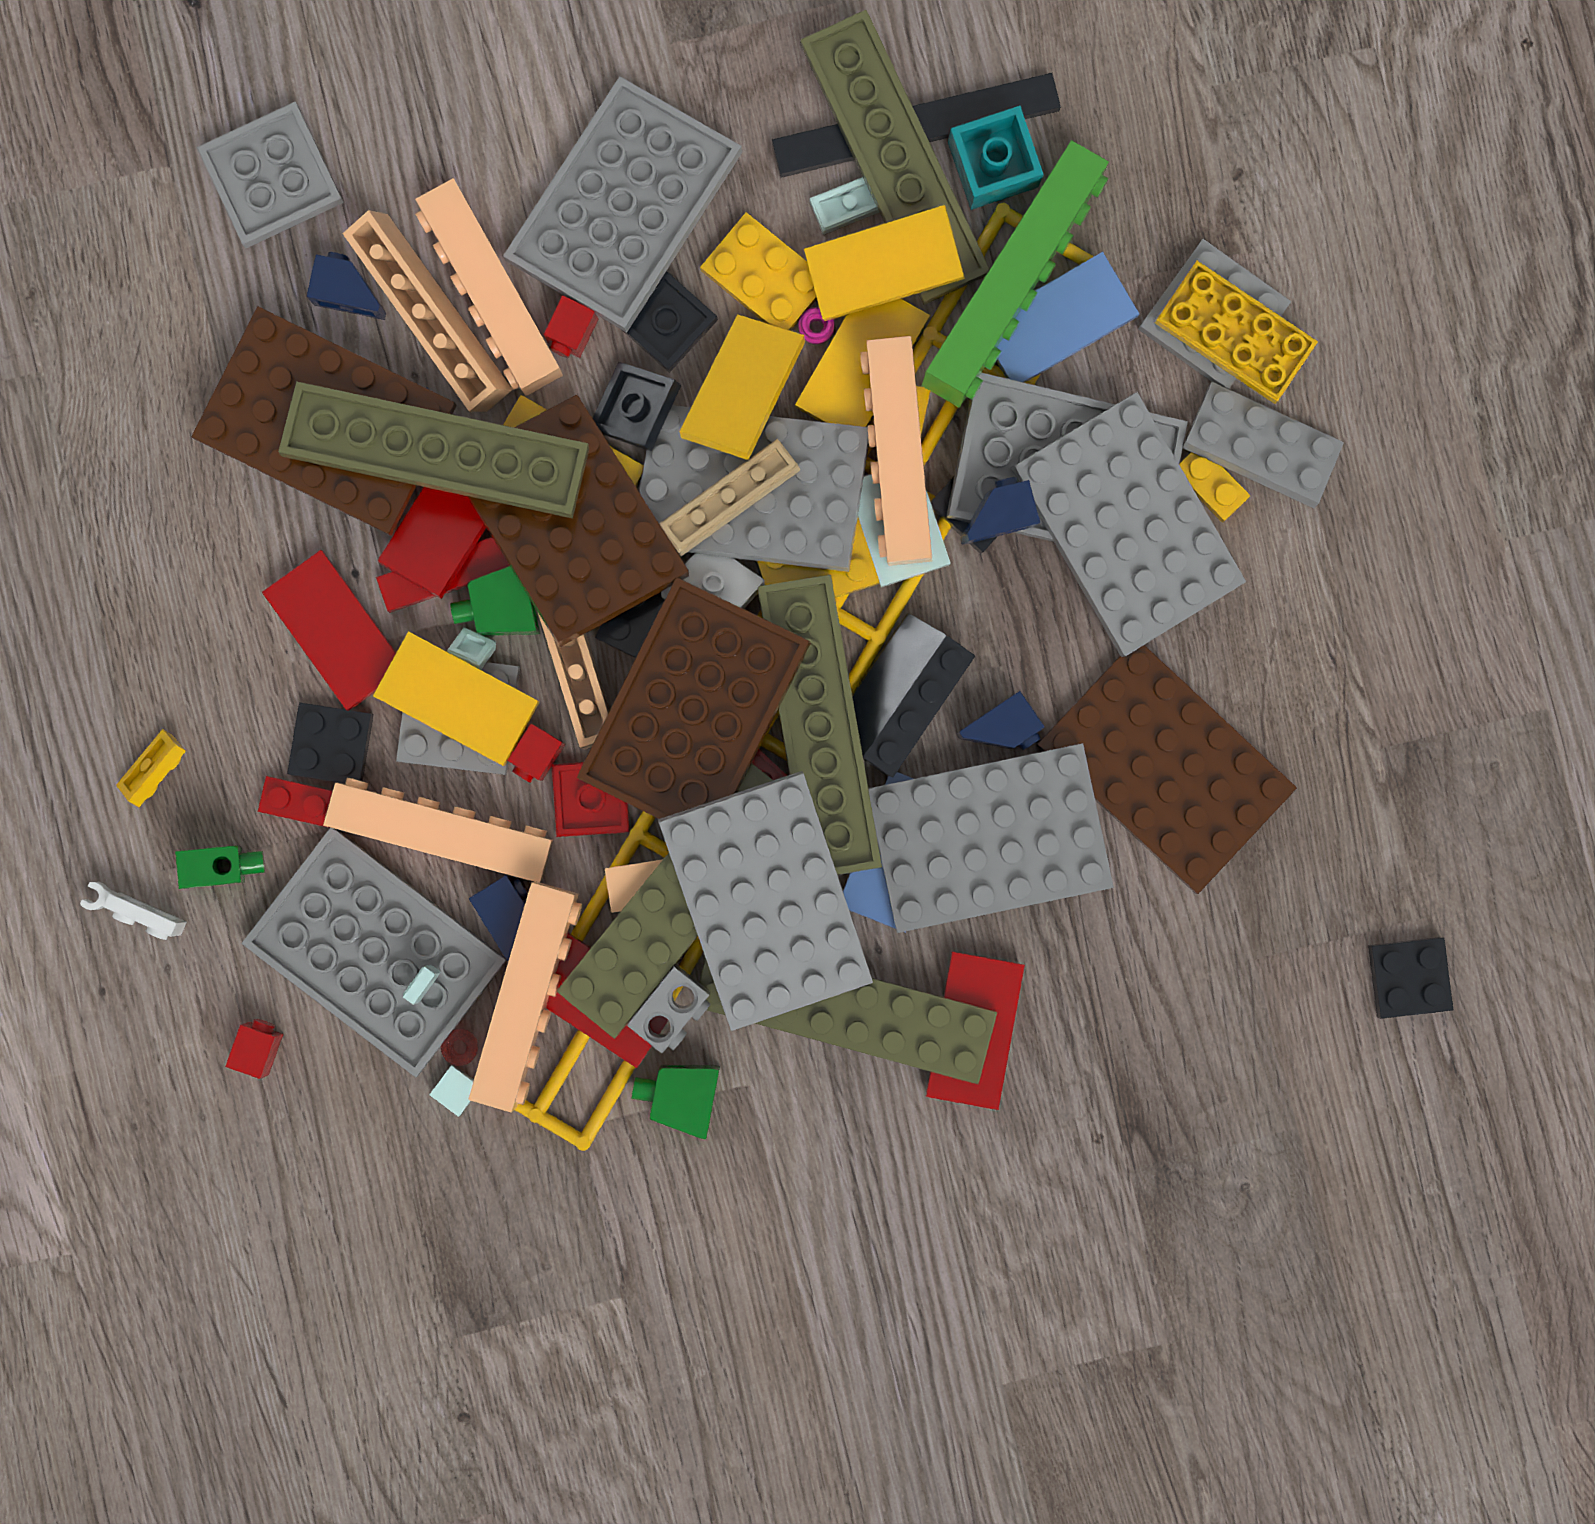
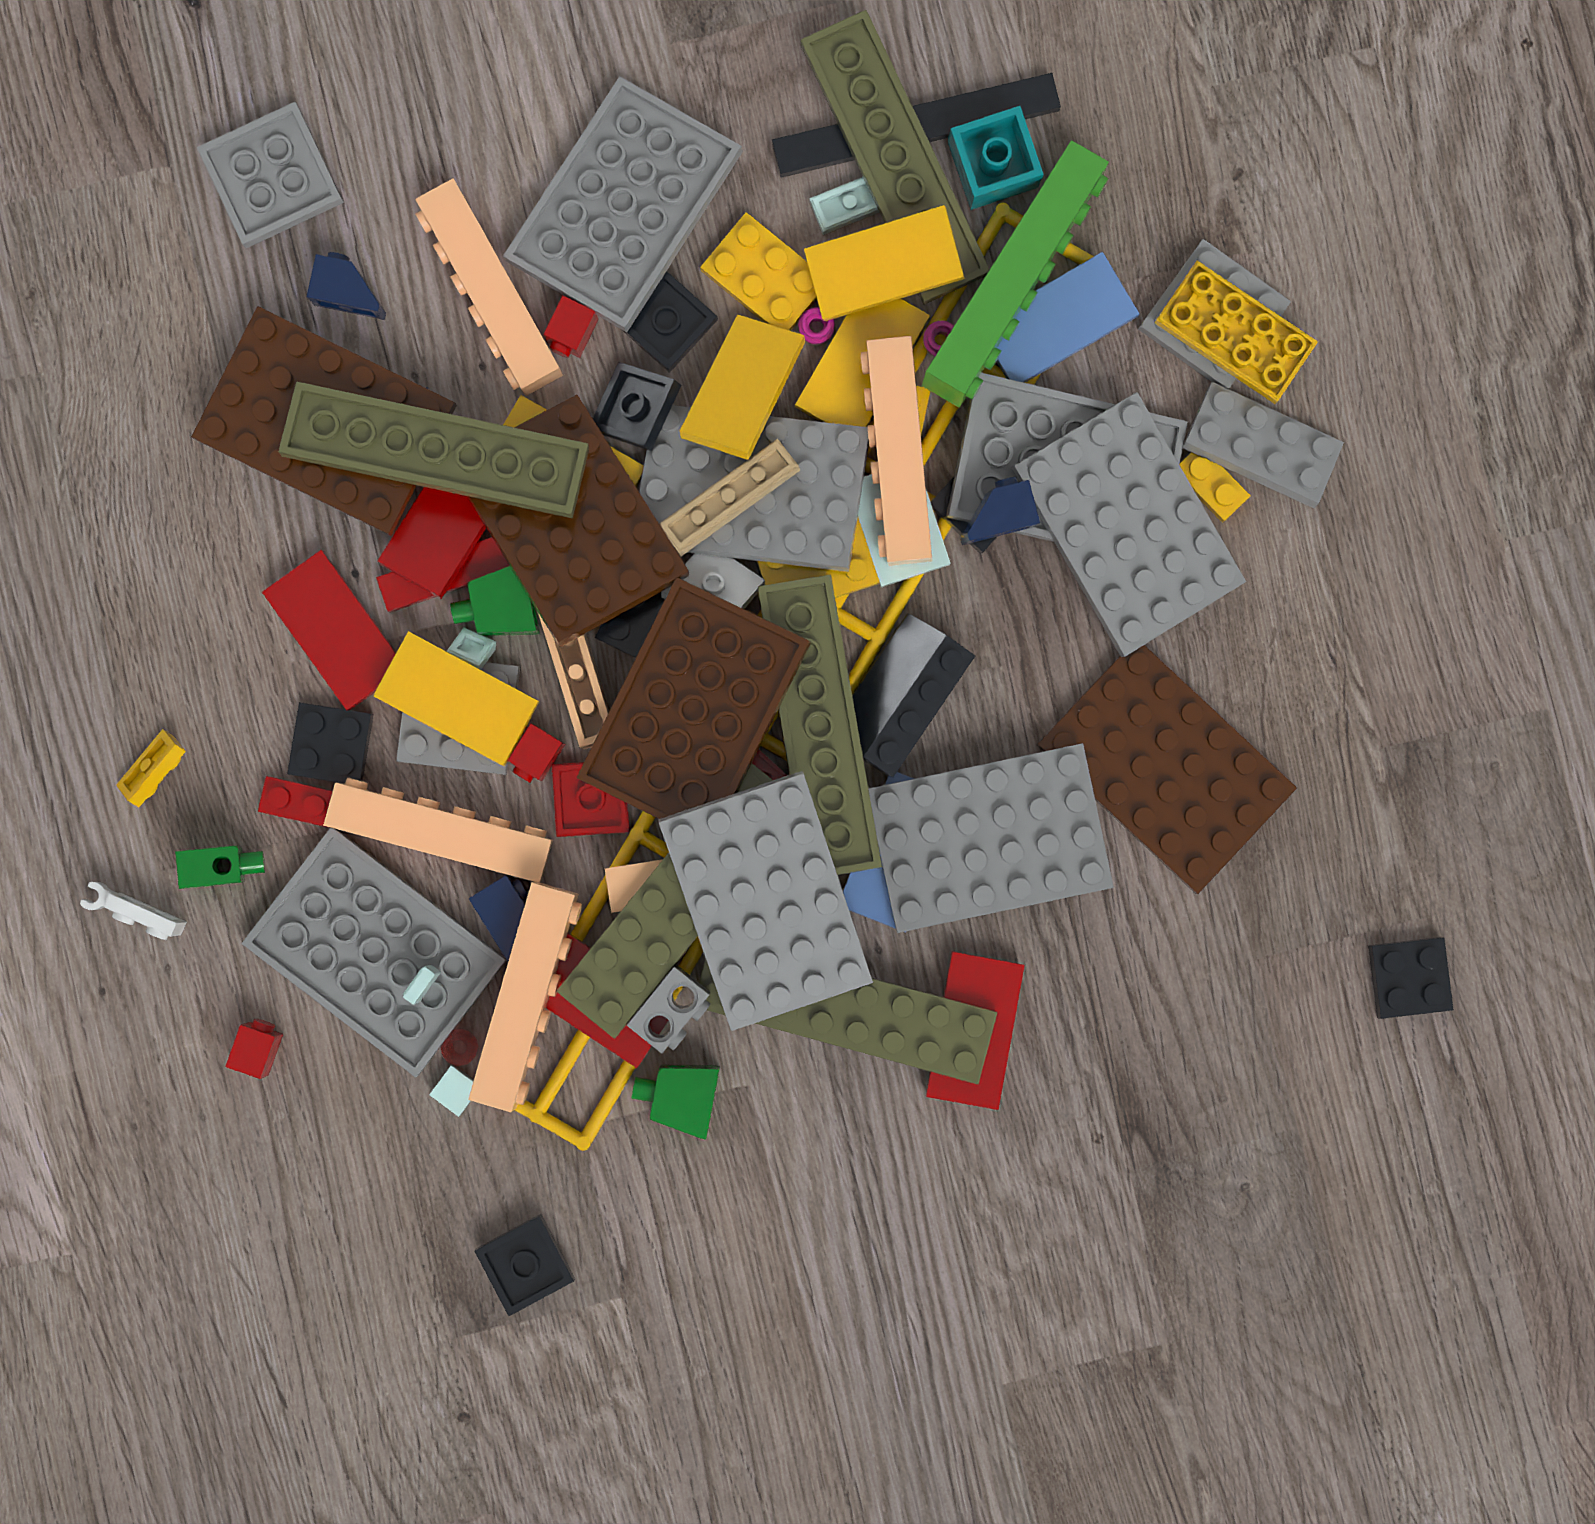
(427, 311): light nougat brick -> none
(524, 1265): none -> black plate
(932, 331): none -> dark pink plate
(1006, 725): dark blue slope -> none

